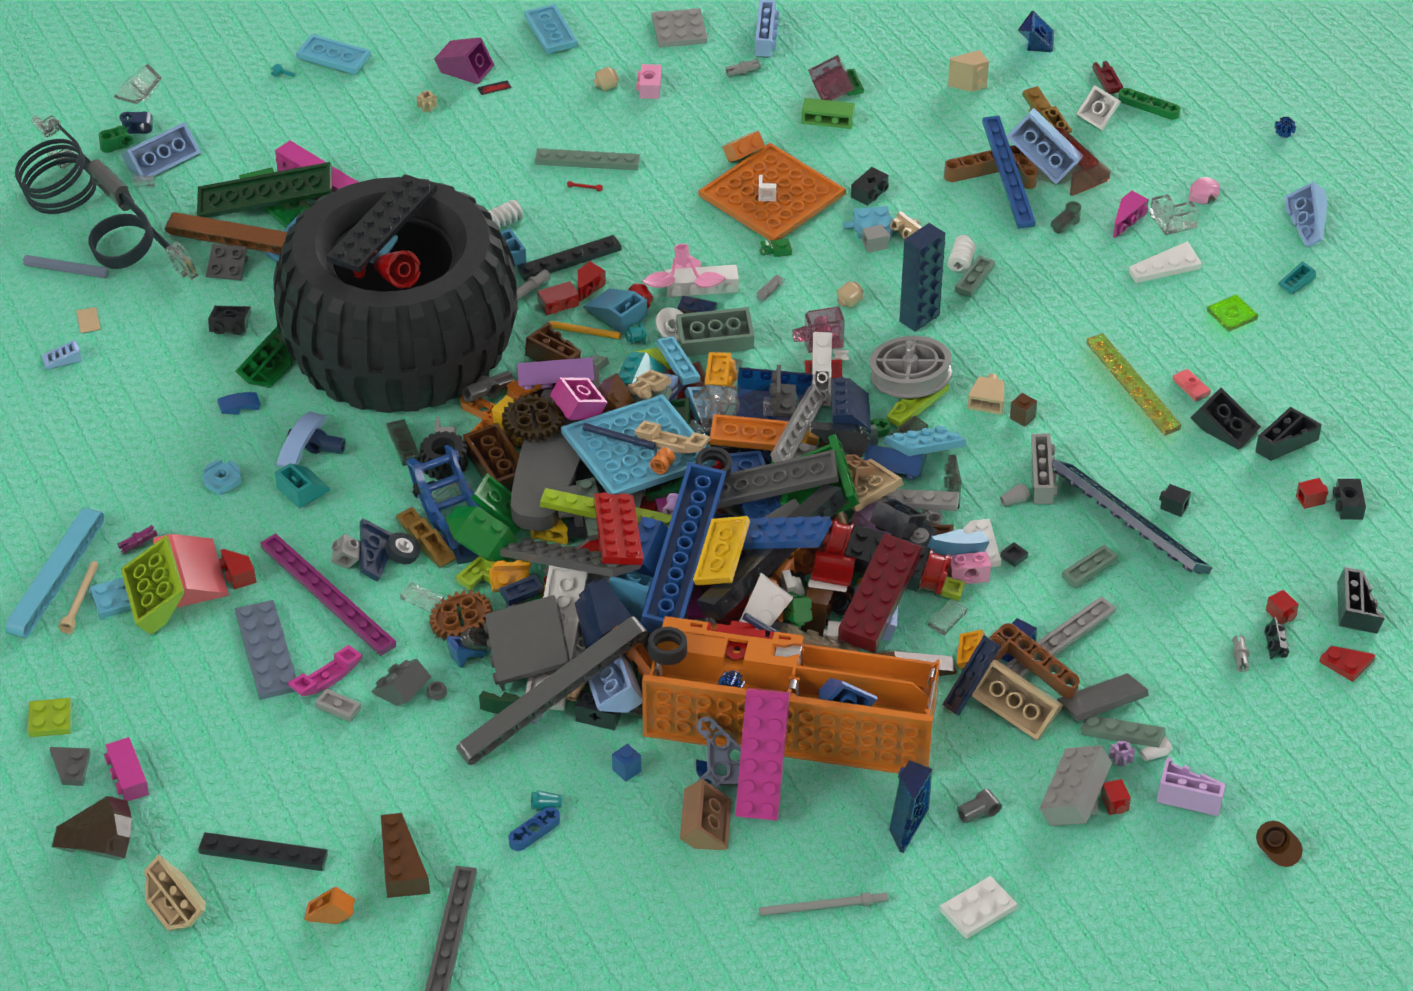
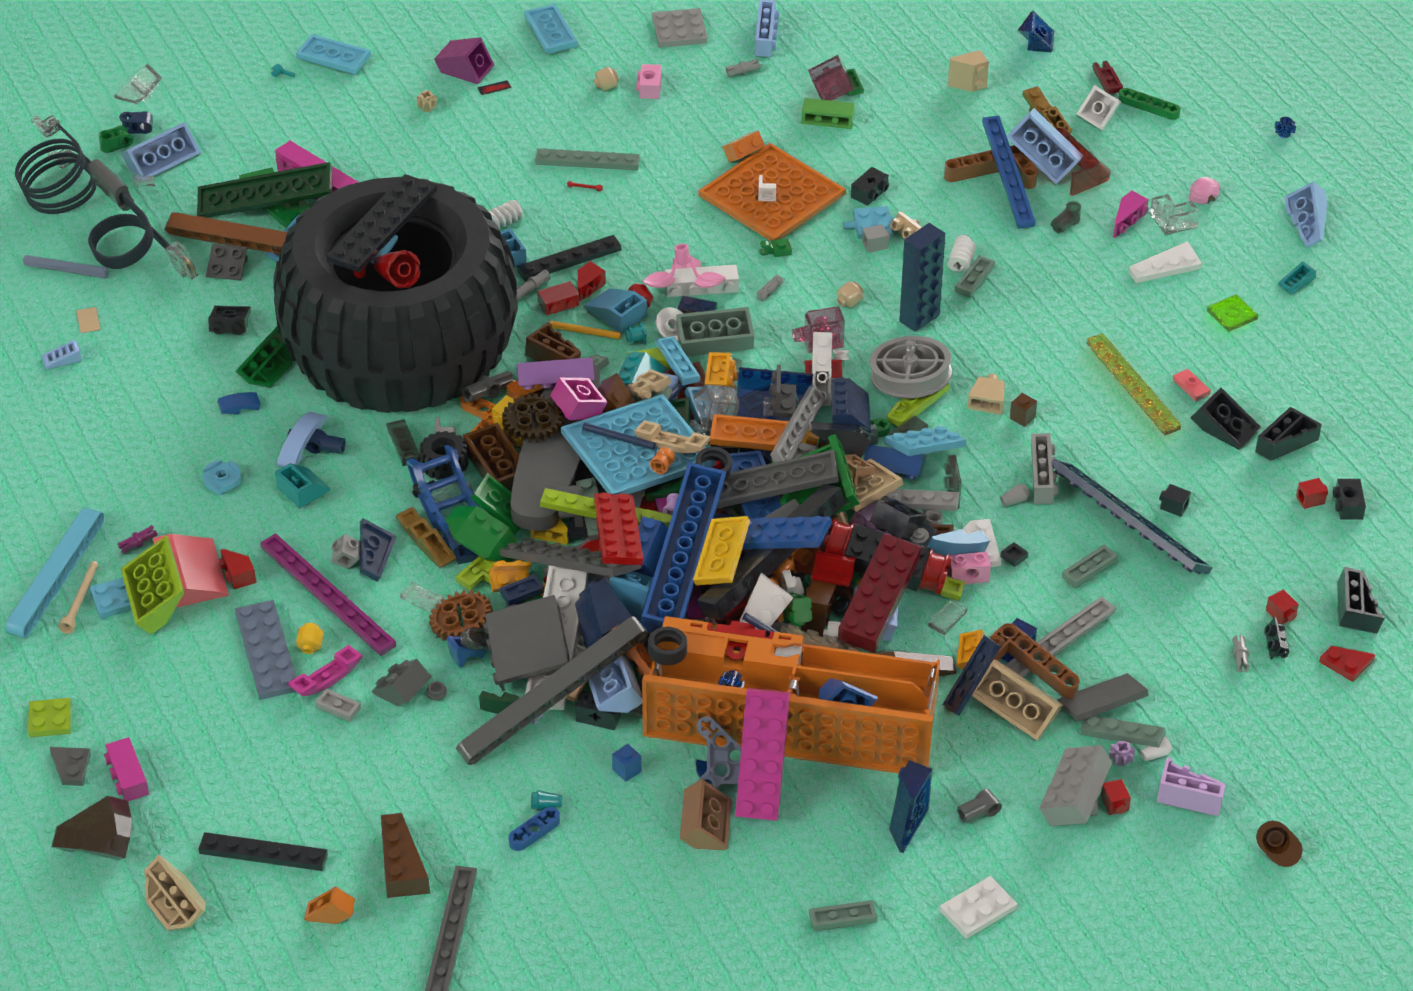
(309, 638): none -> yellow head
(402, 548): black wheel -> none
(816, 584): white sticker -> none
(843, 915): none -> sand green plate
(865, 899): light grey bar -> none

